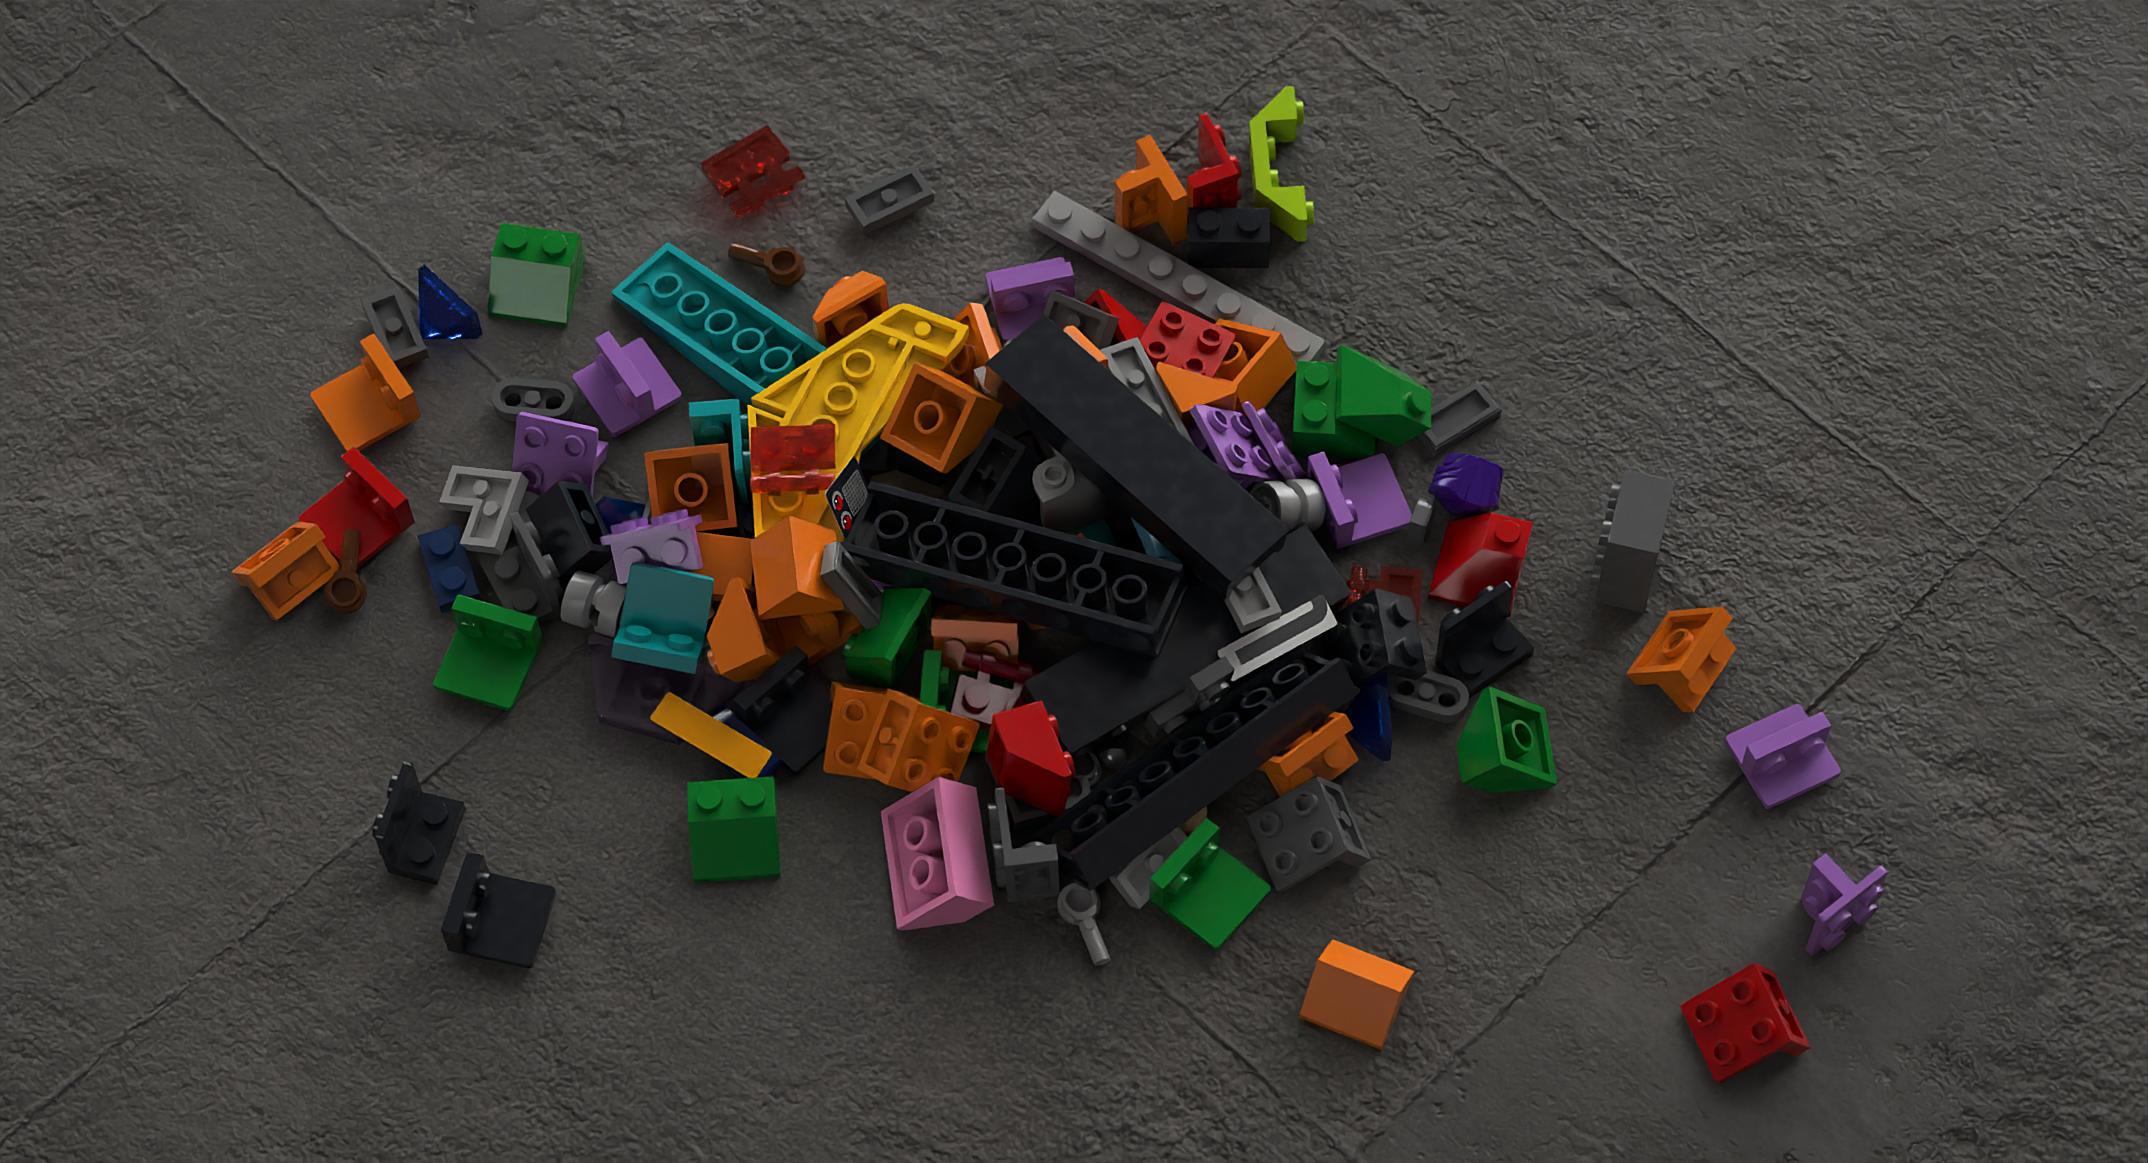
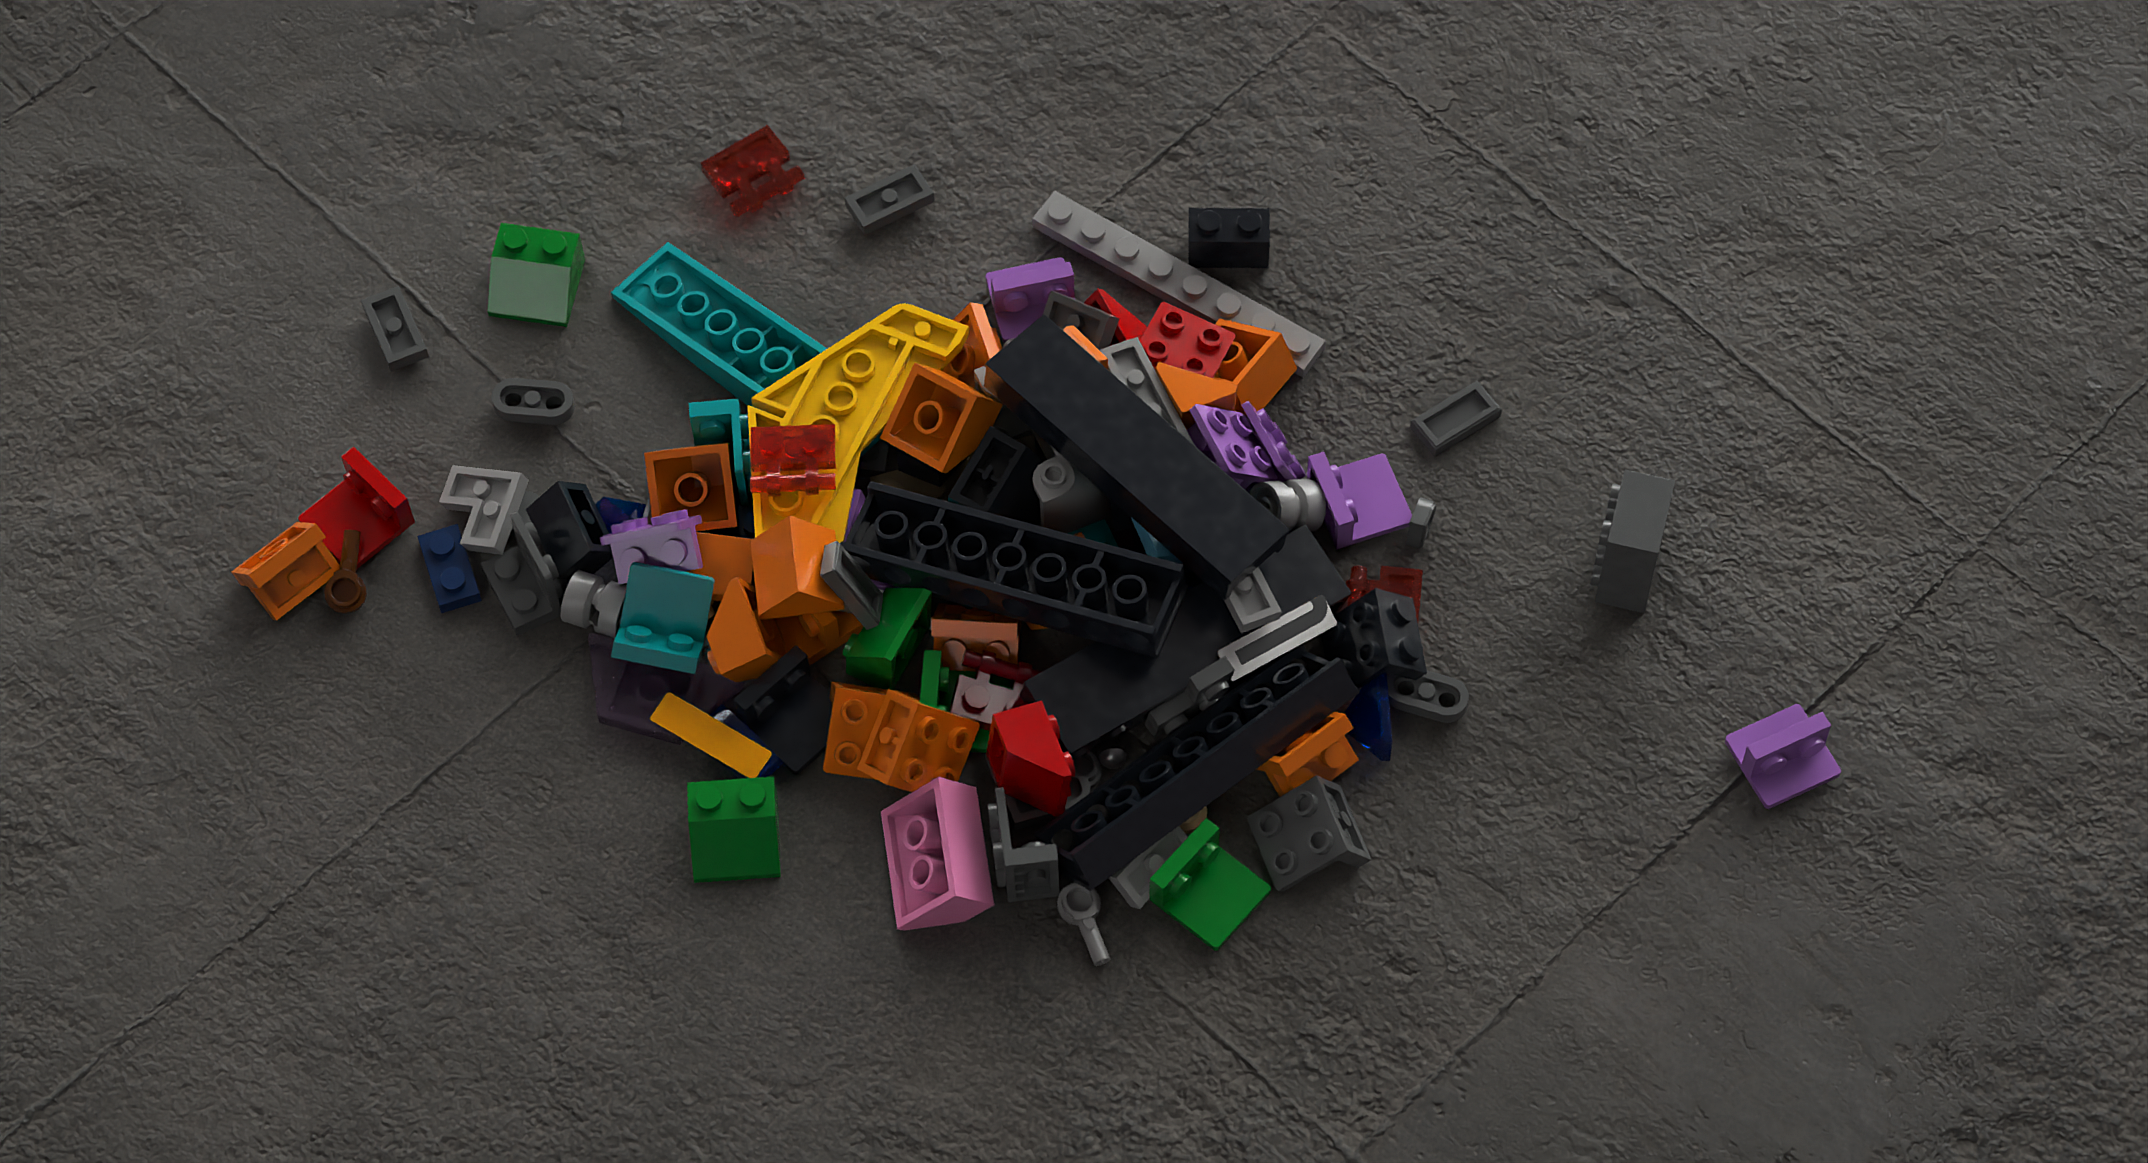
(367, 400): orange bracket -> none
(416, 828): black bracket -> none
(443, 311): clear blue slope -> none
(488, 653): green bracket -> none
(496, 915): black bracket -> none
(556, 451): medium lavender bracket -> none
(625, 384): medium lavender bracket -> none
(782, 265): reddish brown plate -> none
(847, 496): black sticker -> none
(849, 306): orange slope -> none
(1151, 194): orange bracket -> none
(1217, 180): red bracket -> none
(1287, 204): lime slope -> none
(1315, 417): green slope -> none
(1355, 993): orange slope -> none
(1380, 398): green slope -> none
(1467, 484): dark purple hair -> none
(1480, 555): red slope -> none
(1481, 640): black bracket -> none
(1506, 745): green slope -> none
(1685, 655): orange bracket -> none
(1743, 1022): red bracket -> none
(1838, 902): medium lavender bracket -> none

